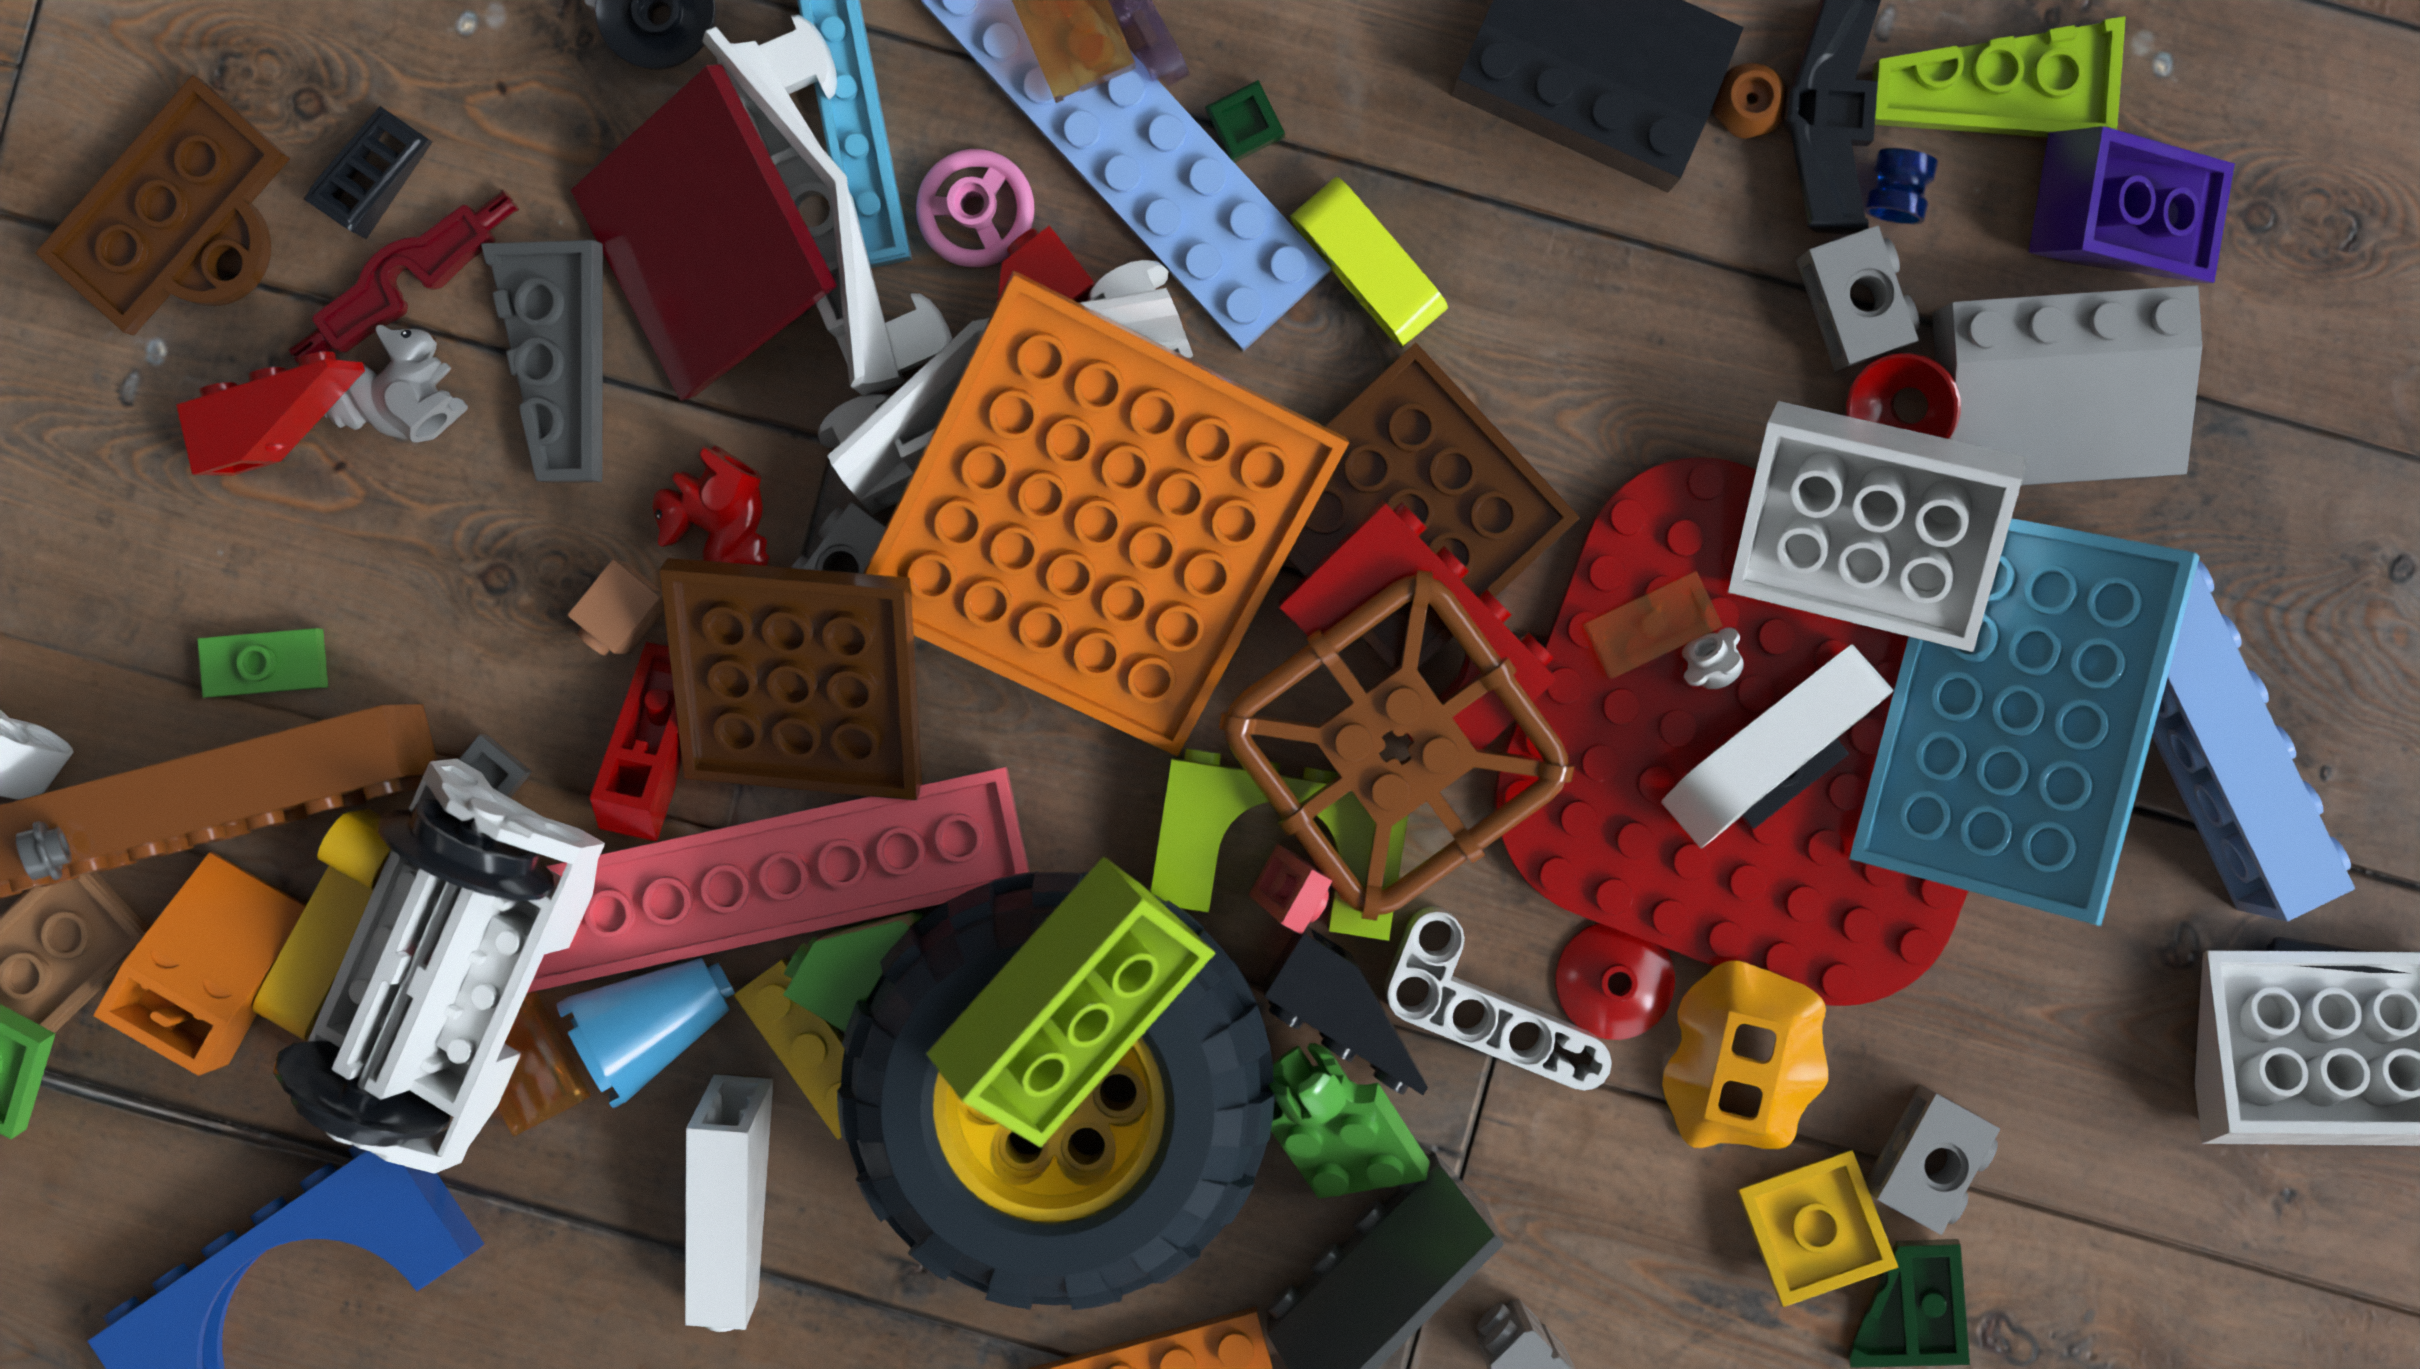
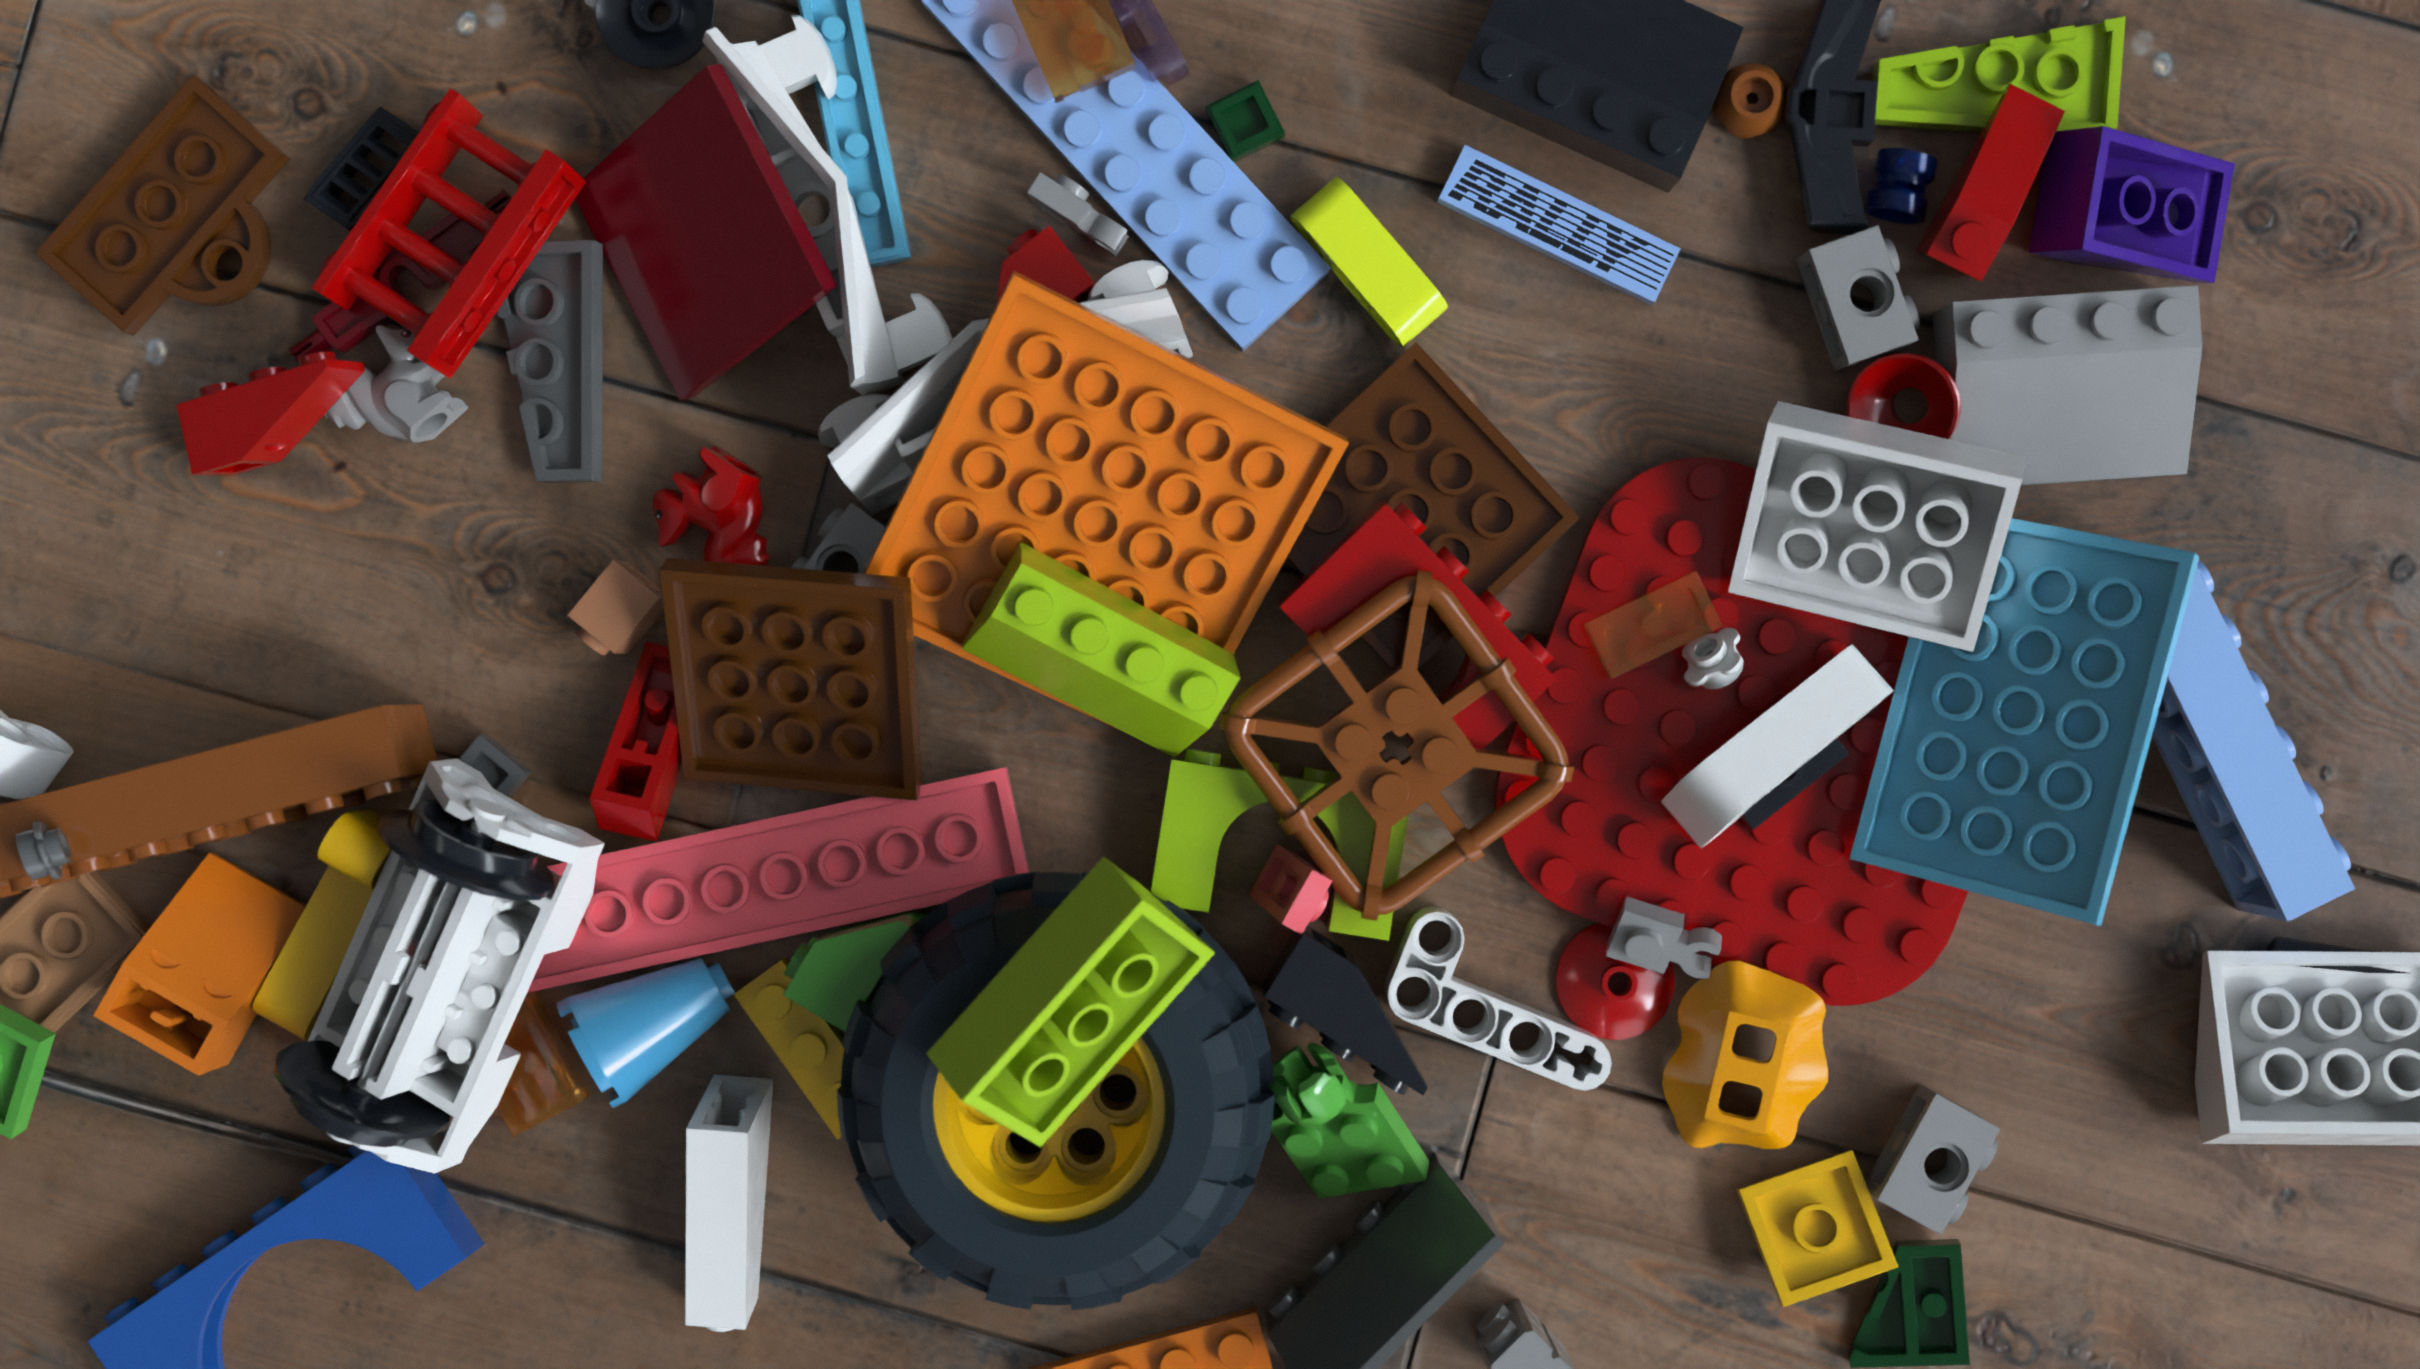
(262, 663): bright green plate -> none
(496, 266): none -> red fence
(998, 171): bright pink piece -> none
(1067, 204): none -> light grey plate
(1102, 652): none -> lime slope
(1558, 225): none -> light blue tile
(1655, 935): none -> light grey plate
(1992, 183): none -> red slope

